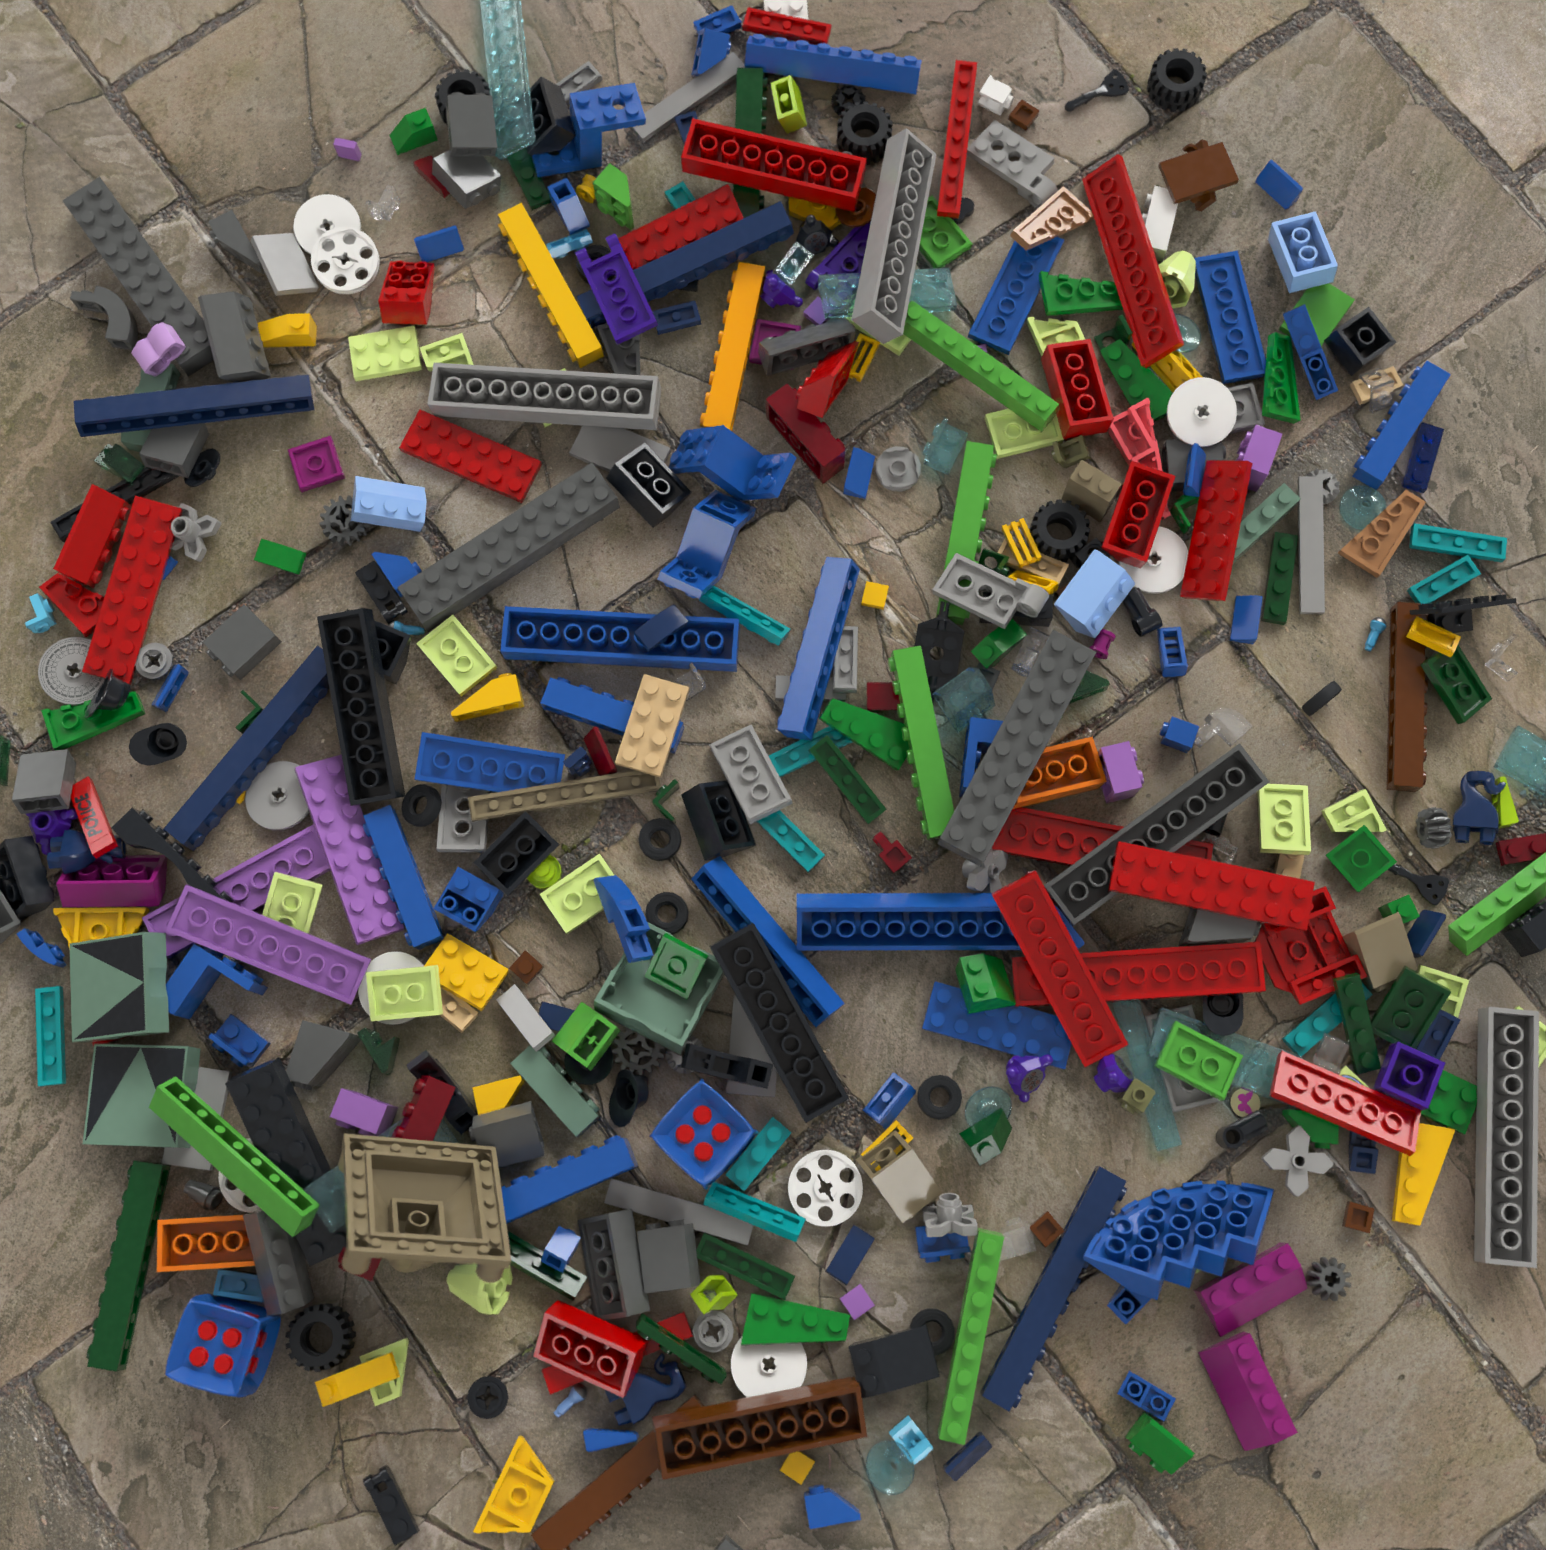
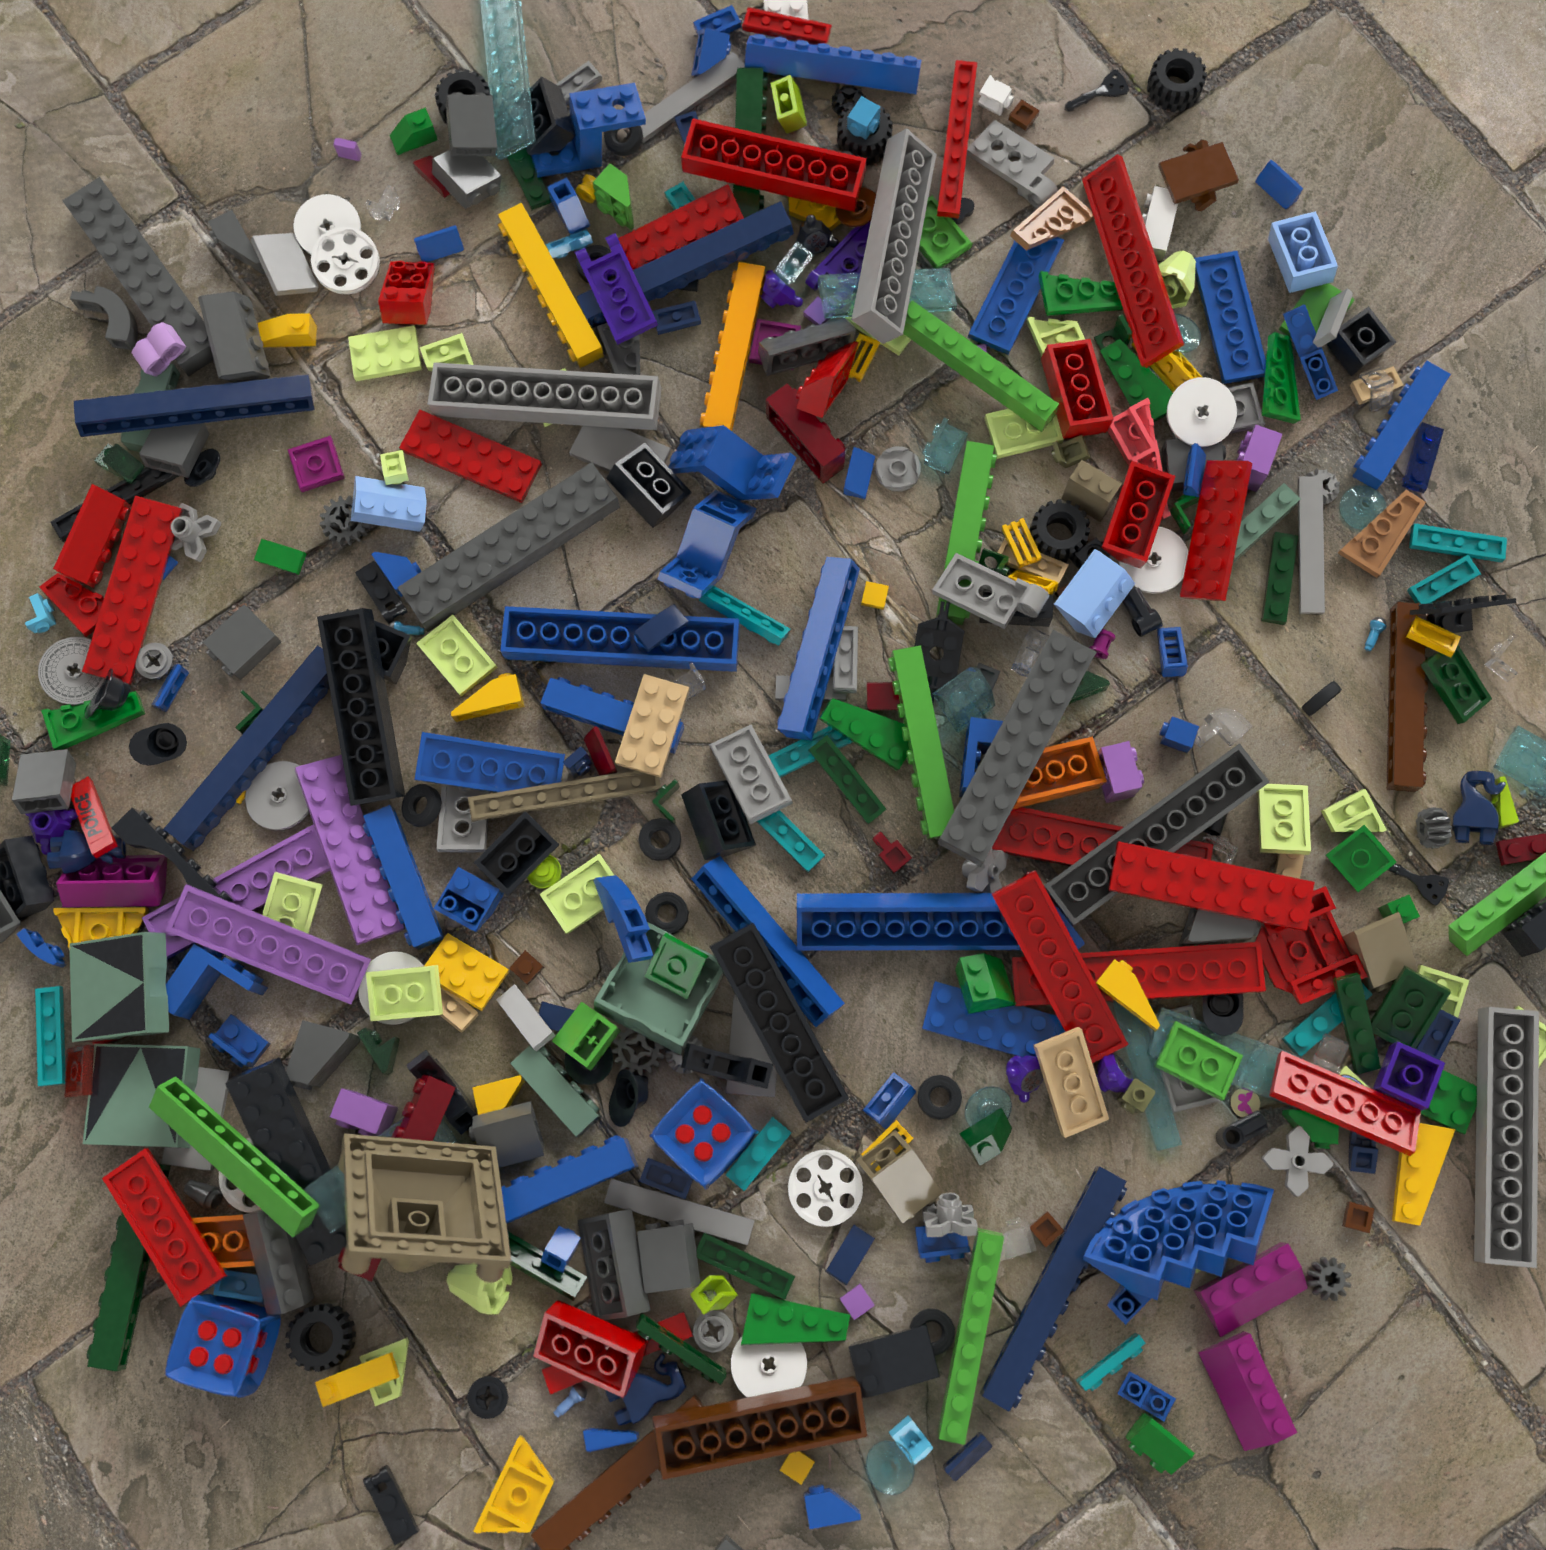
(79, 1071): none -> clear red tile
(164, 1227): none -> red plate
(394, 467): none -> yellowish green plate
(628, 147): none -> black tyre
(666, 1178): none -> dark blue plate
(754, 1211): teal plate -> none
(863, 118): none -> dark azure brick
(998, 644): green slope -> none
(1071, 1082): none -> tan plate
(1111, 1362): none -> teal plate
(1125, 989): none -> yellow slope
(1246, 619): blue slope -> none
(1333, 318): none -> light grey tile
(1424, 931): dark blue slope -> none

